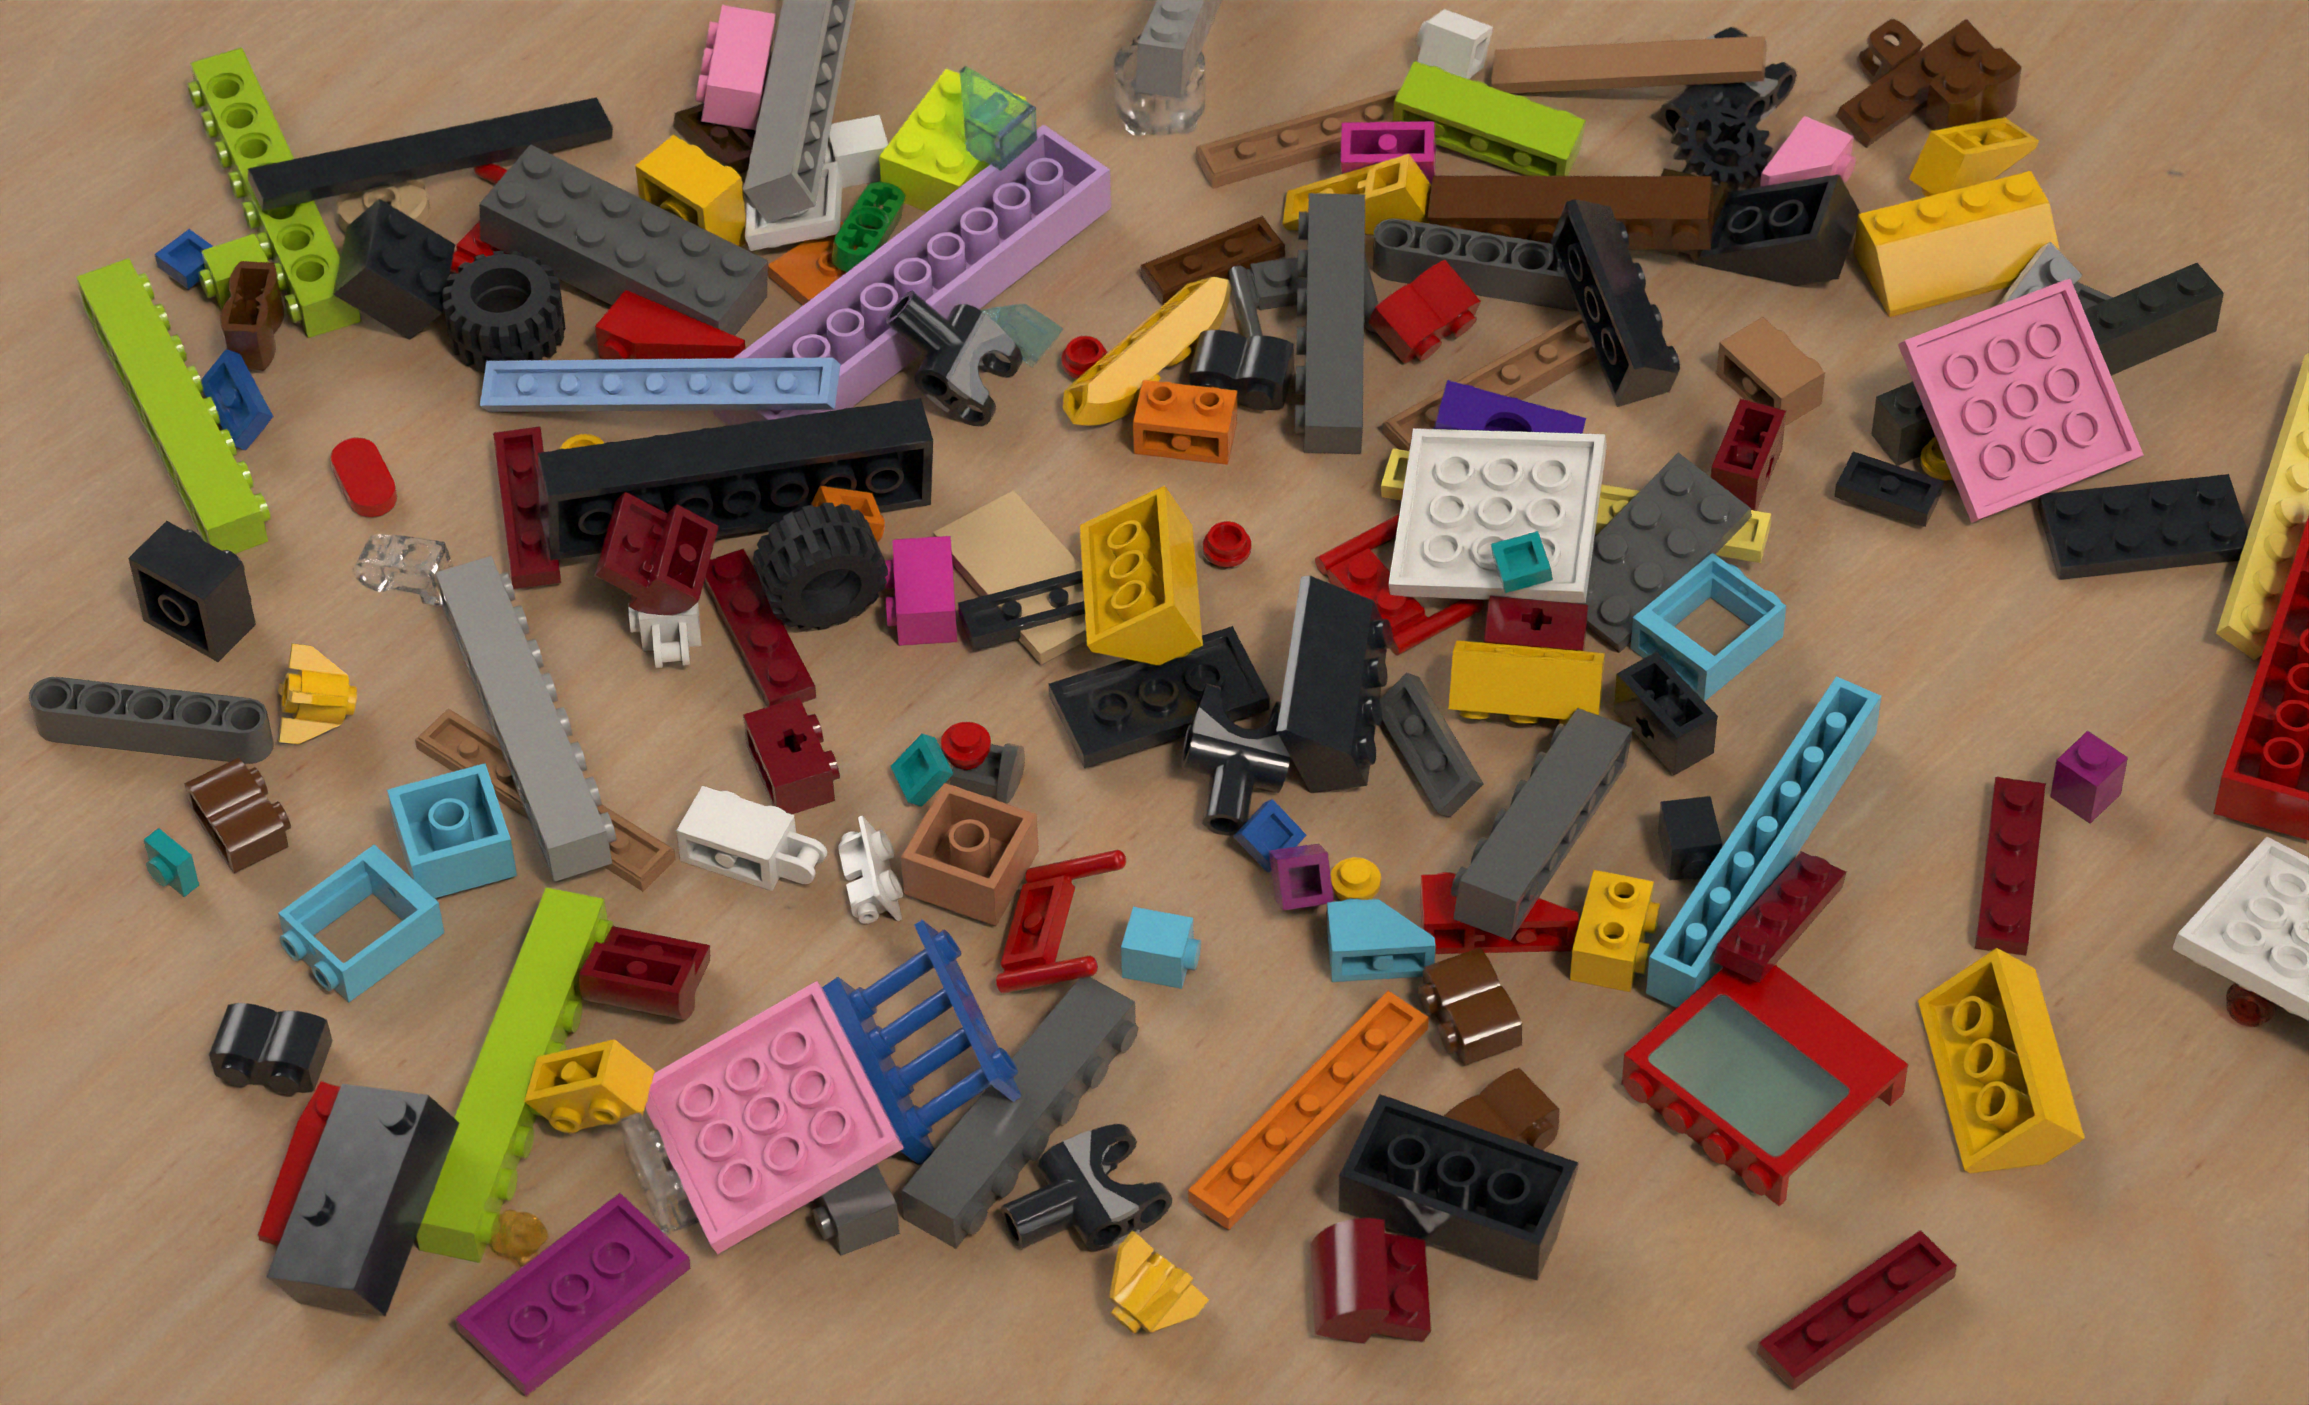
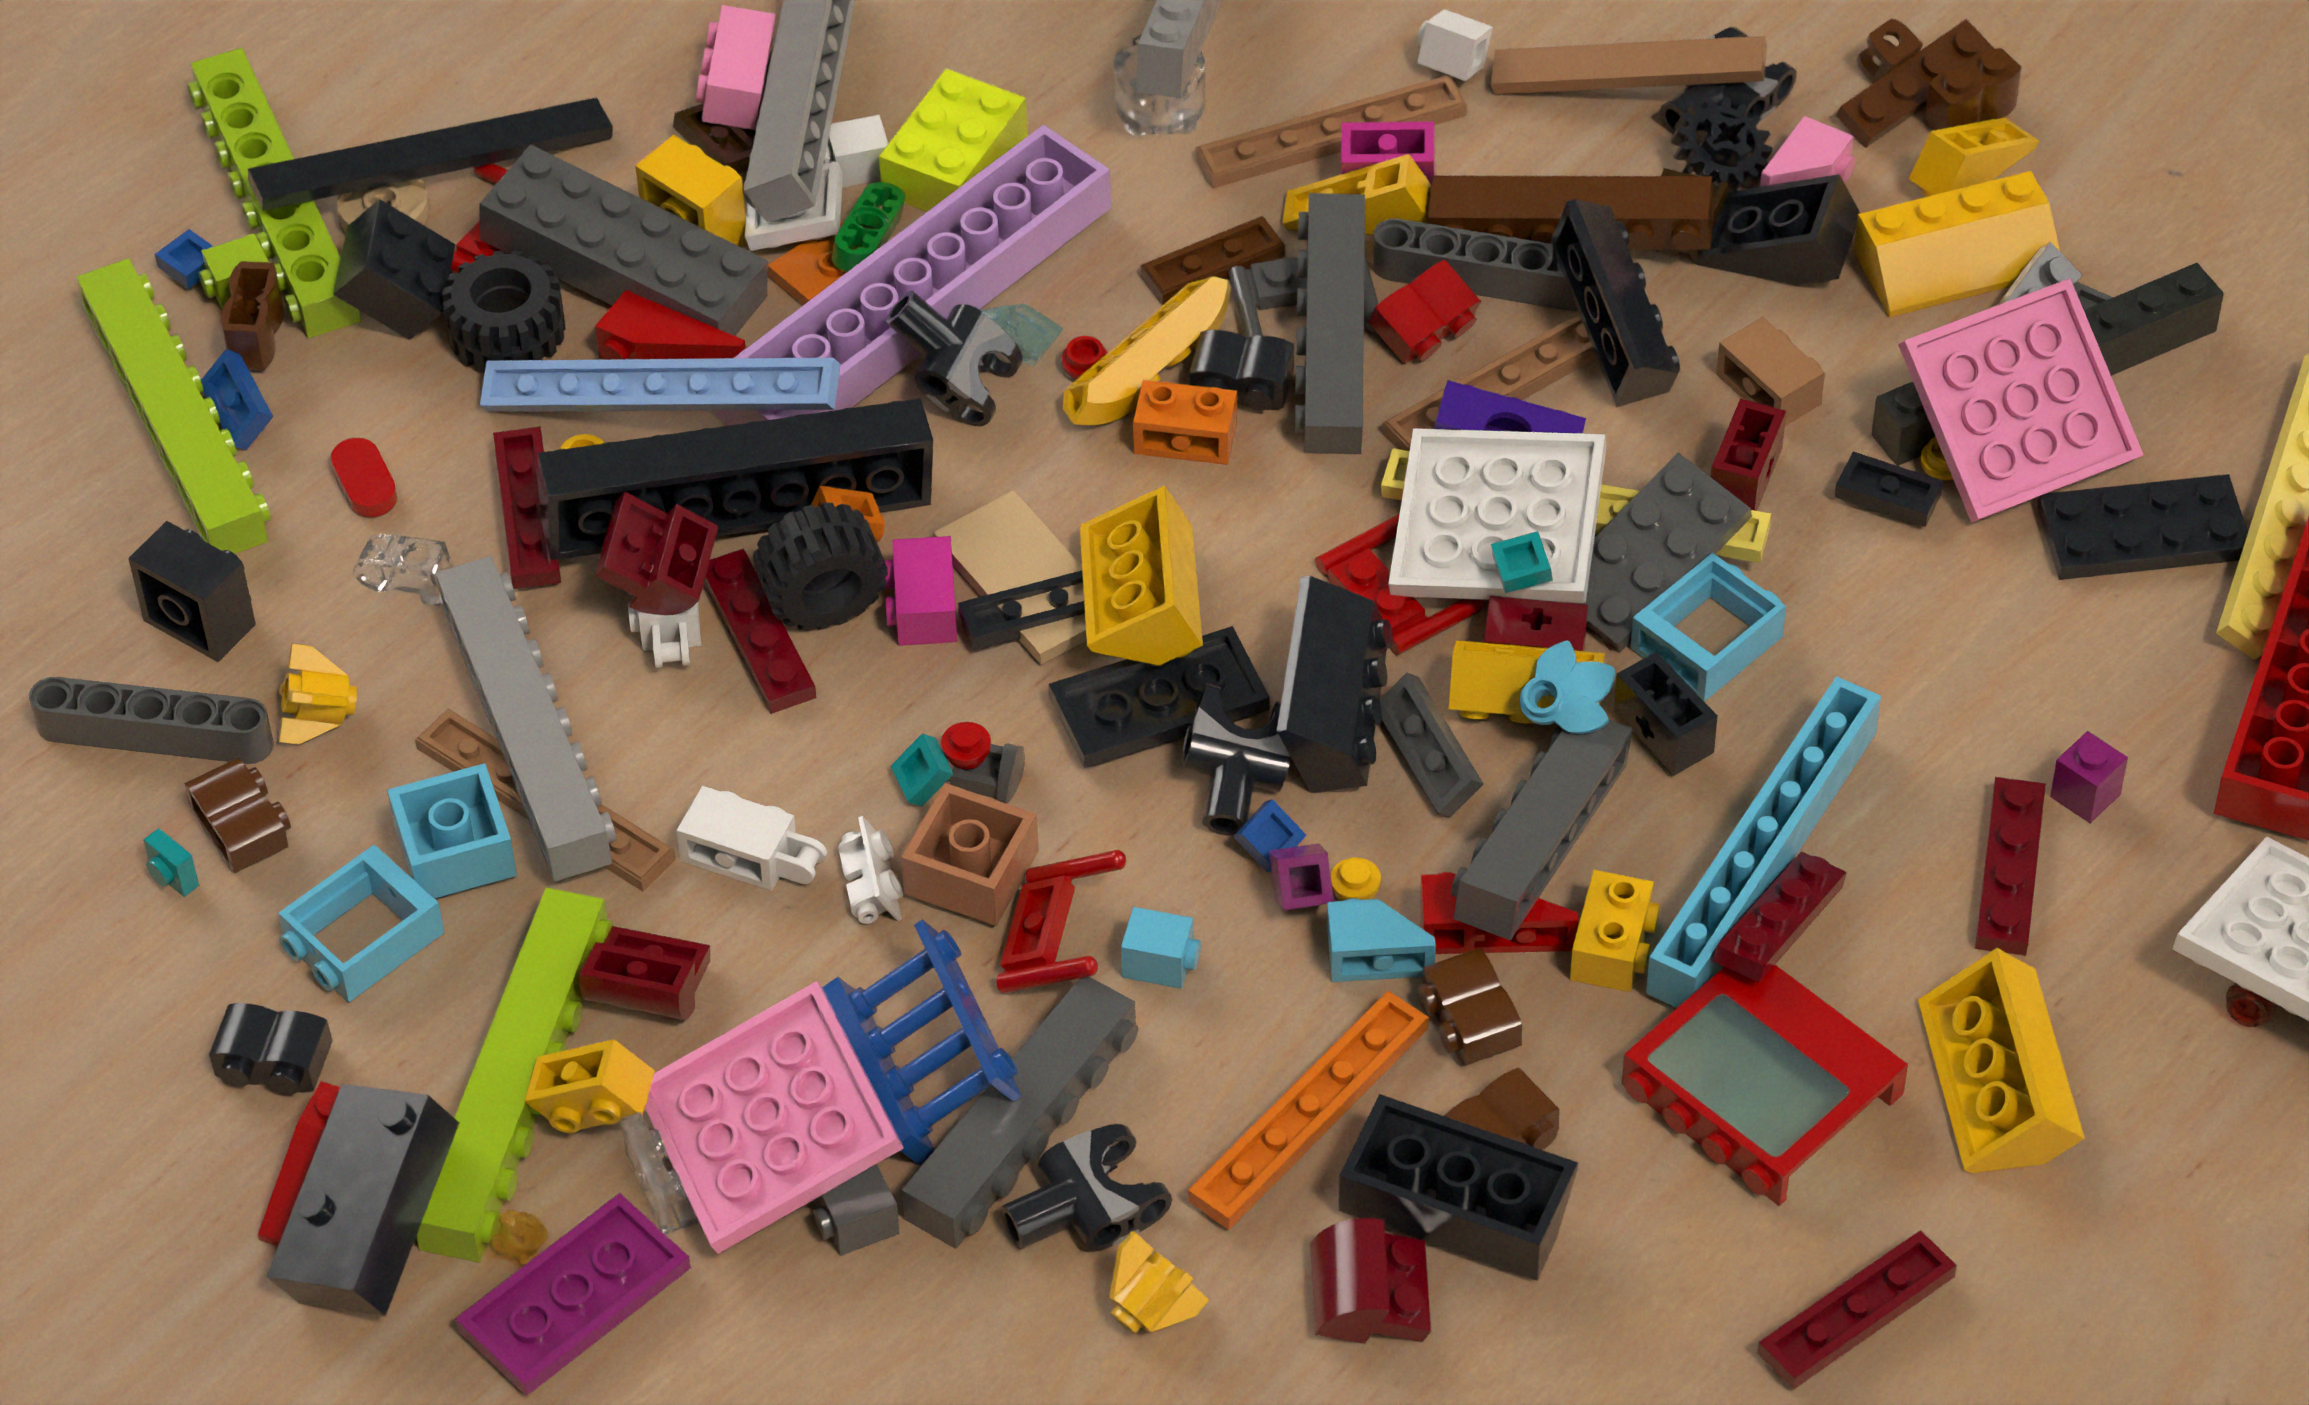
(790, 756): dark red brick -> none
(995, 120): clear light blue slope -> none
(1227, 544): red plate -> none
(1490, 122): lime brick -> none
(1575, 690): none -> medium azure plate
(1688, 836): black brick -> none

